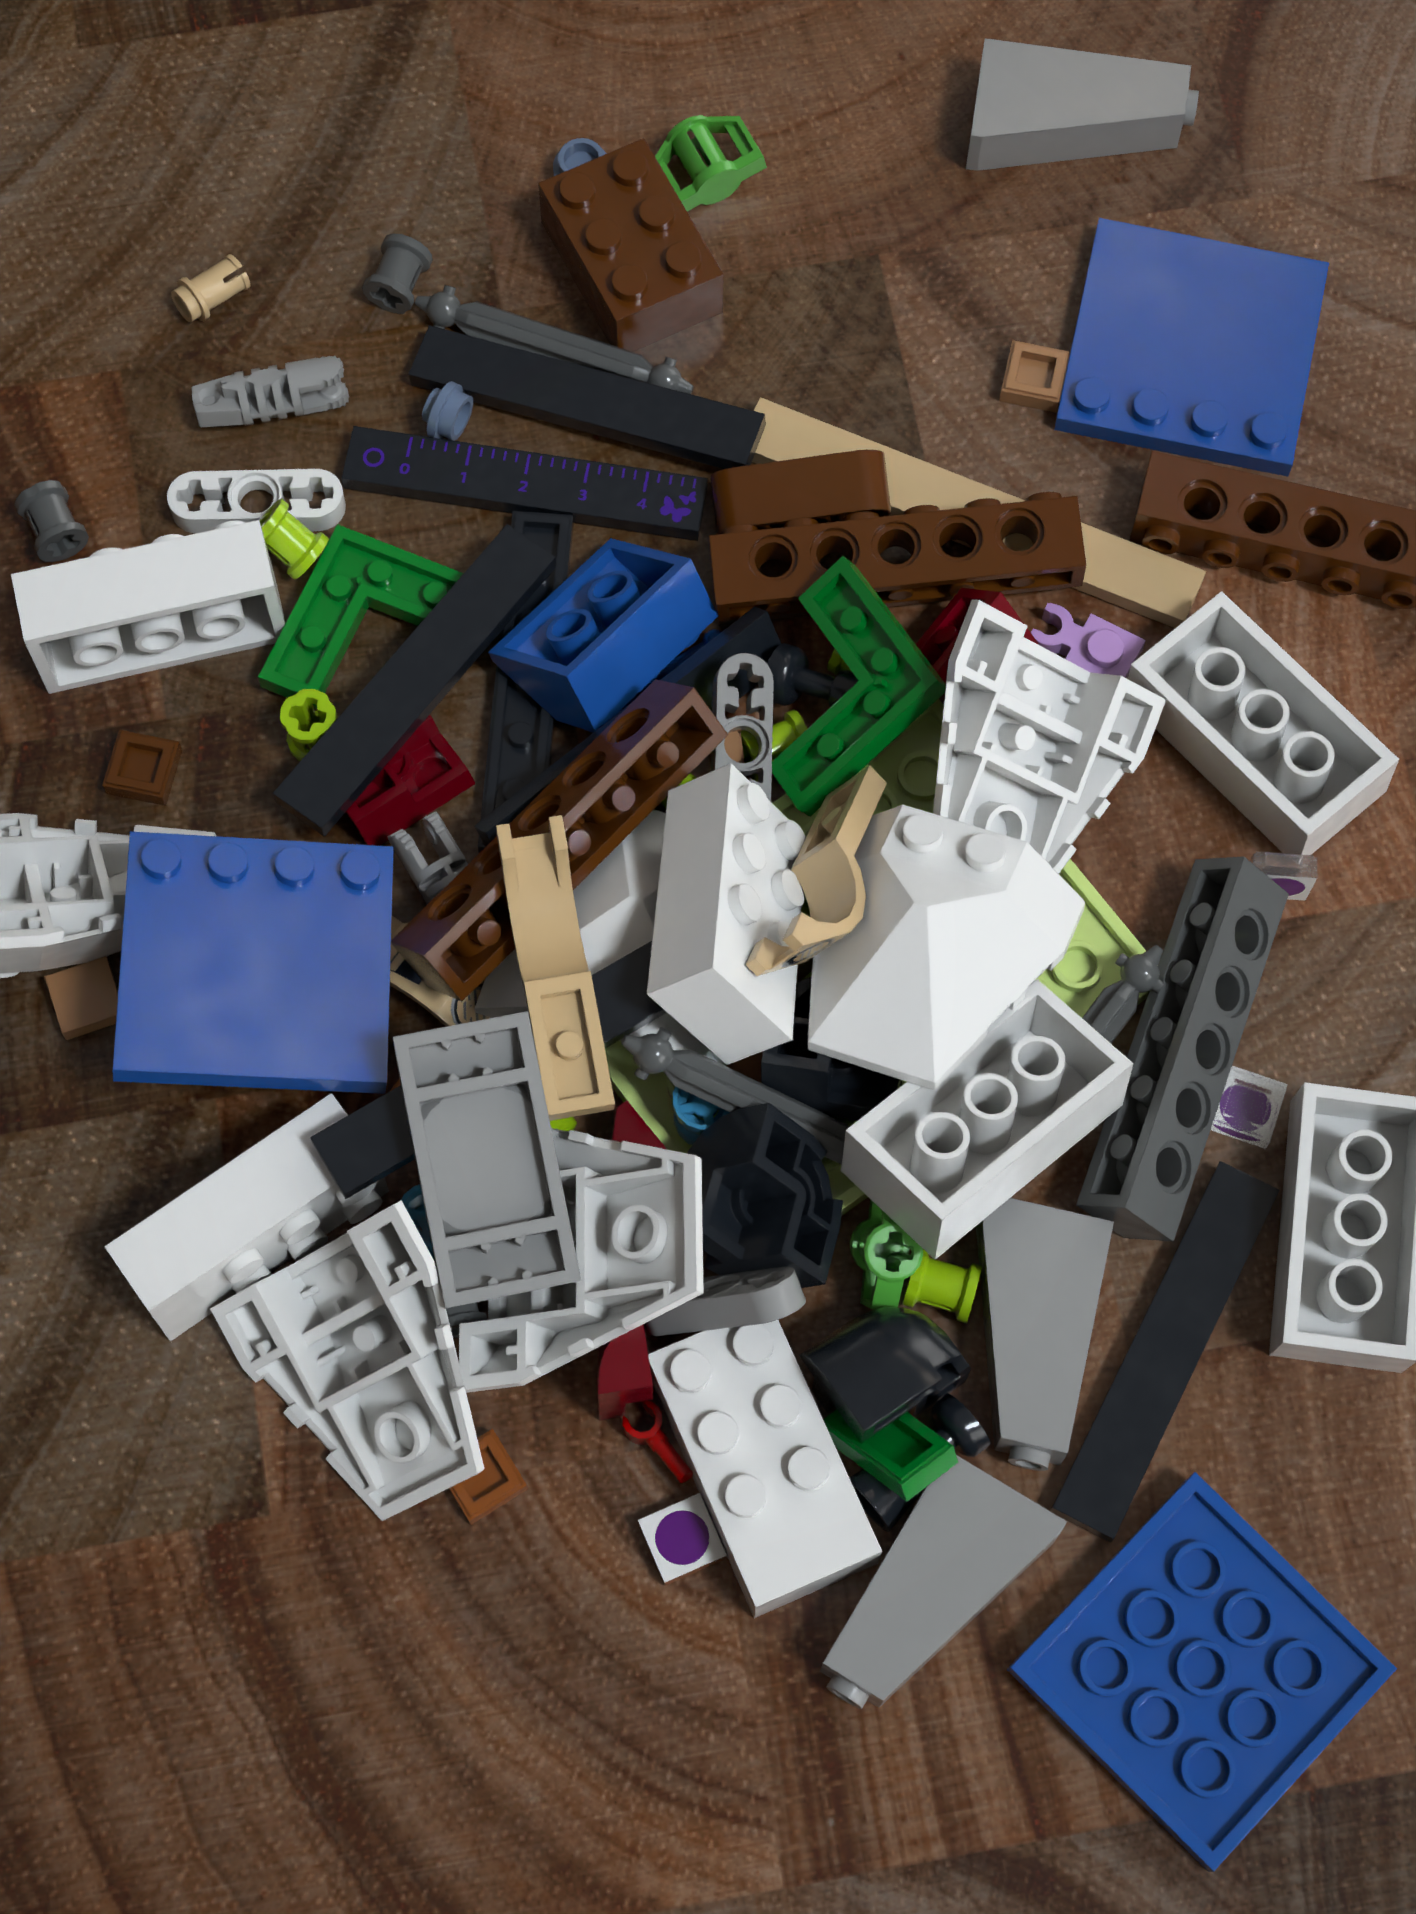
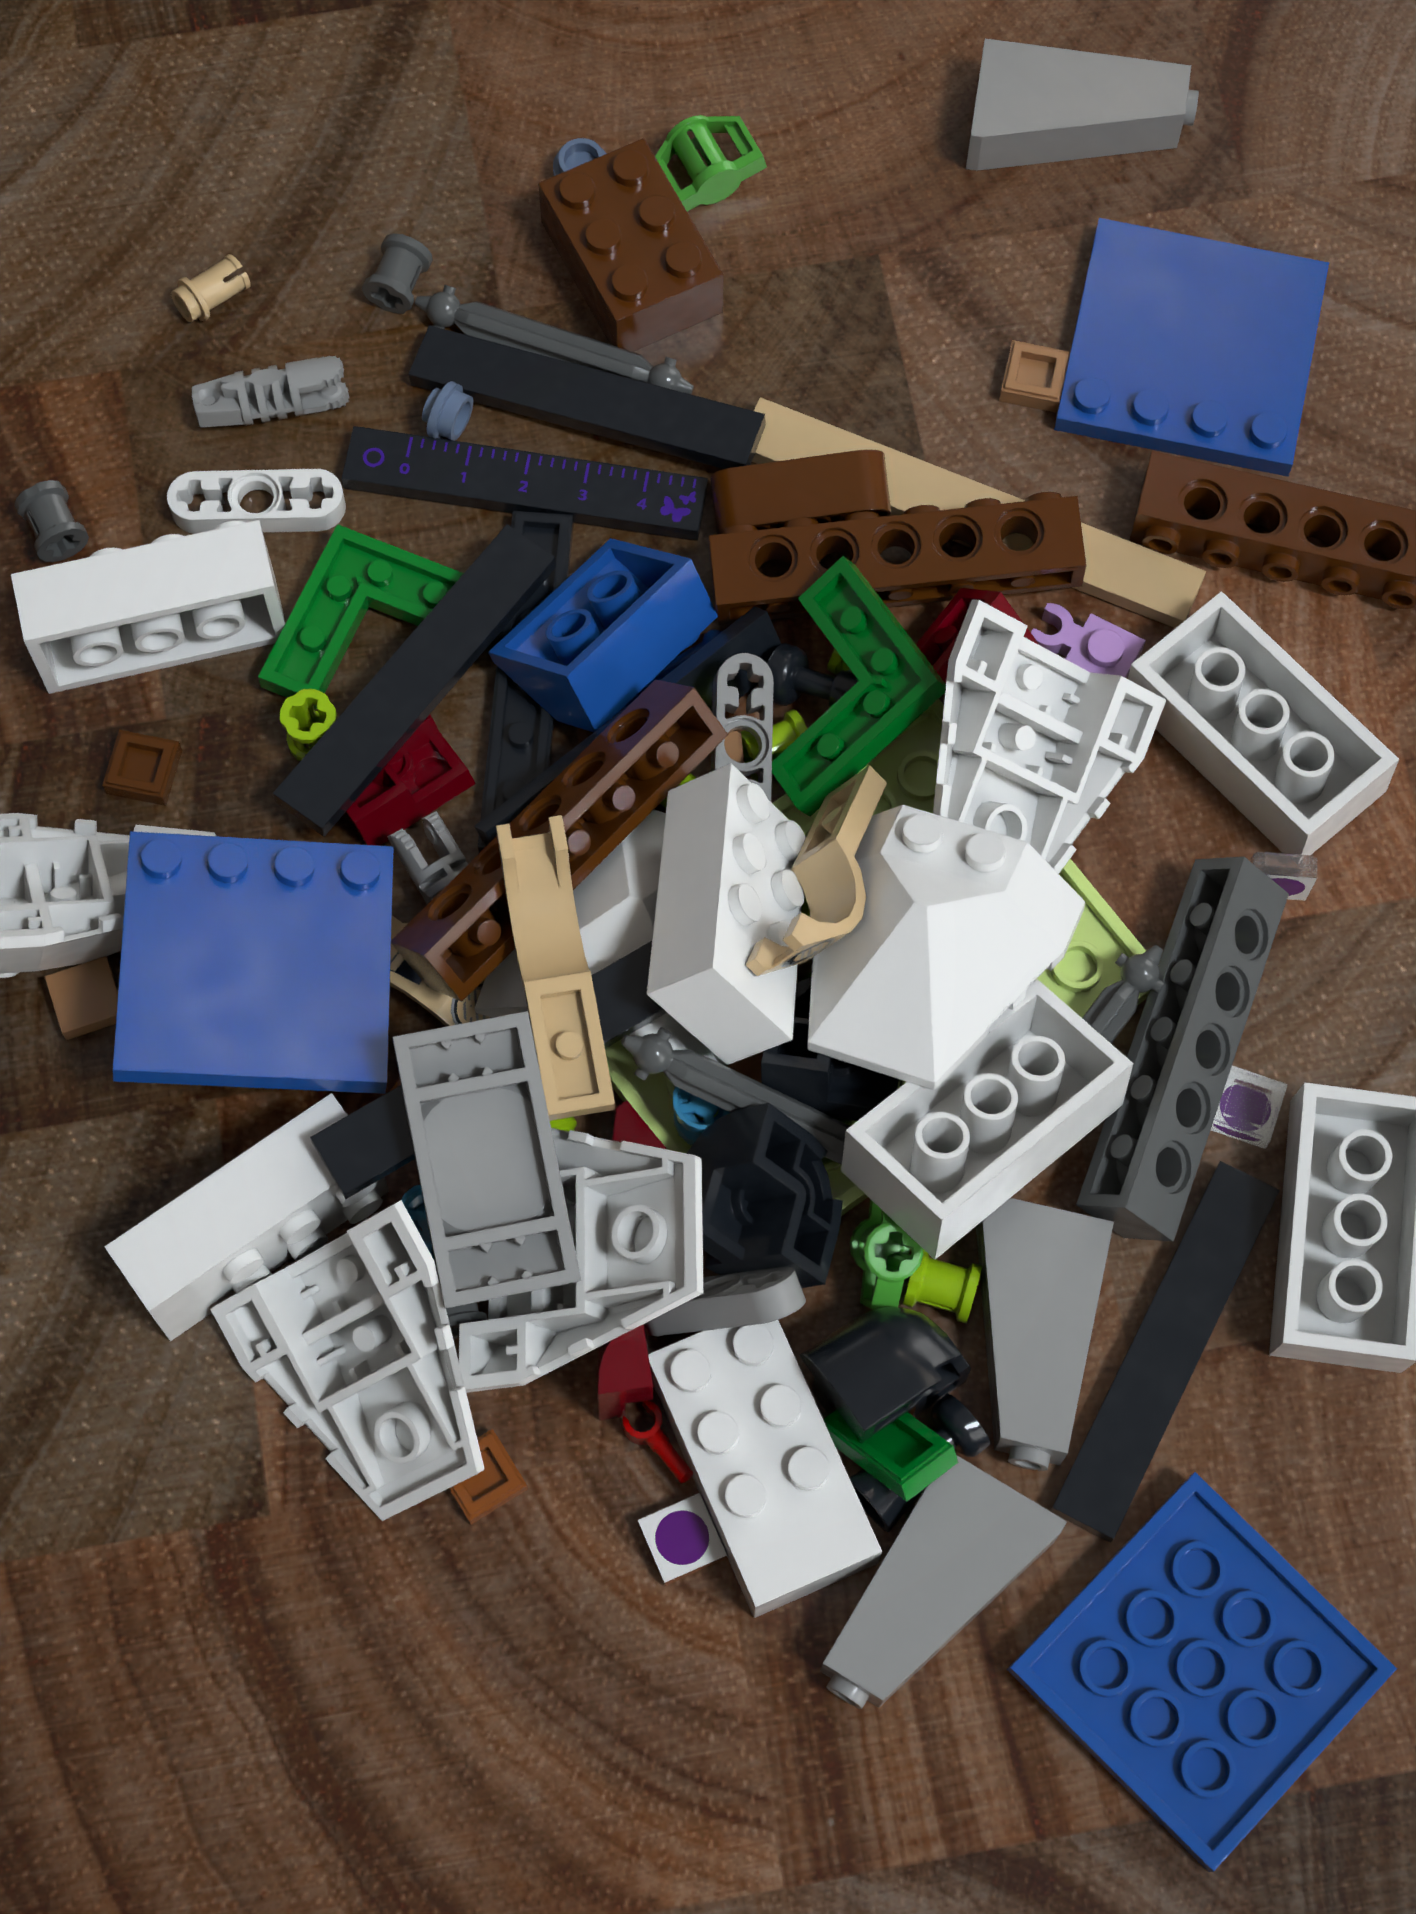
(291, 539): lime bush -> none

